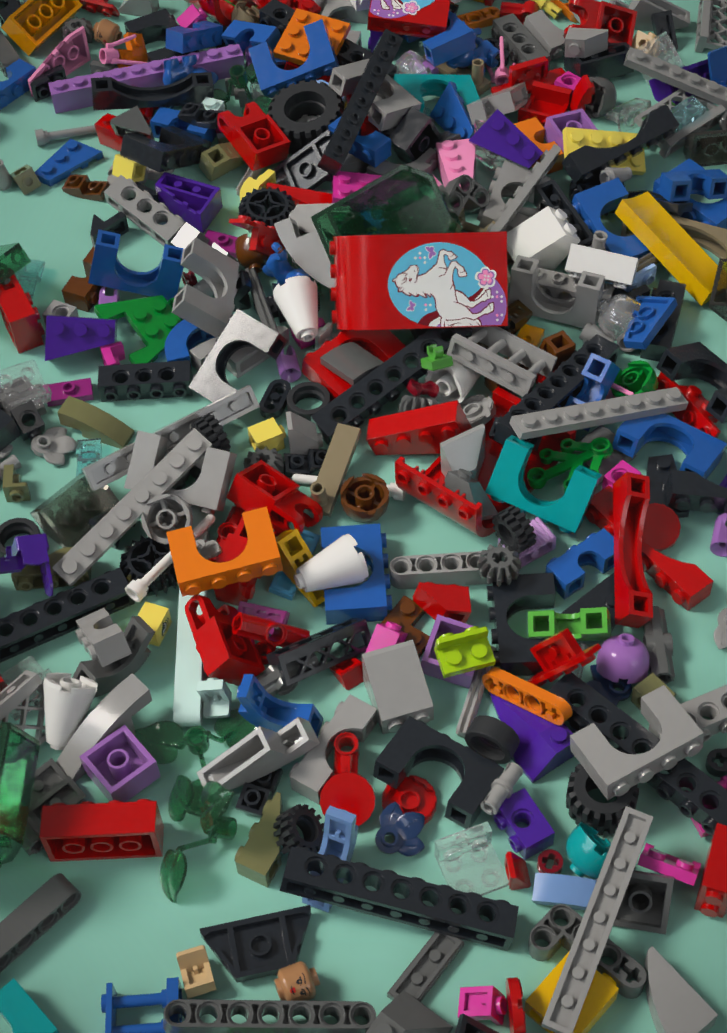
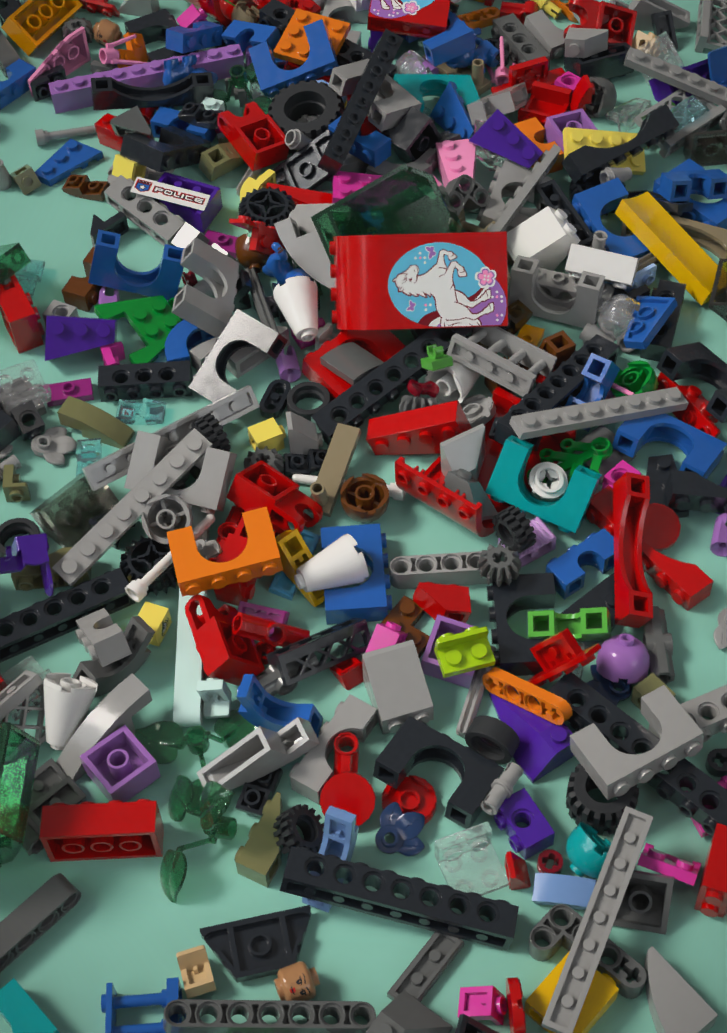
(145, 413): none -> clear light blue slope
(170, 193): none -> white sticker
(296, 139): none -> light grey cone
(553, 473): none -> white gear

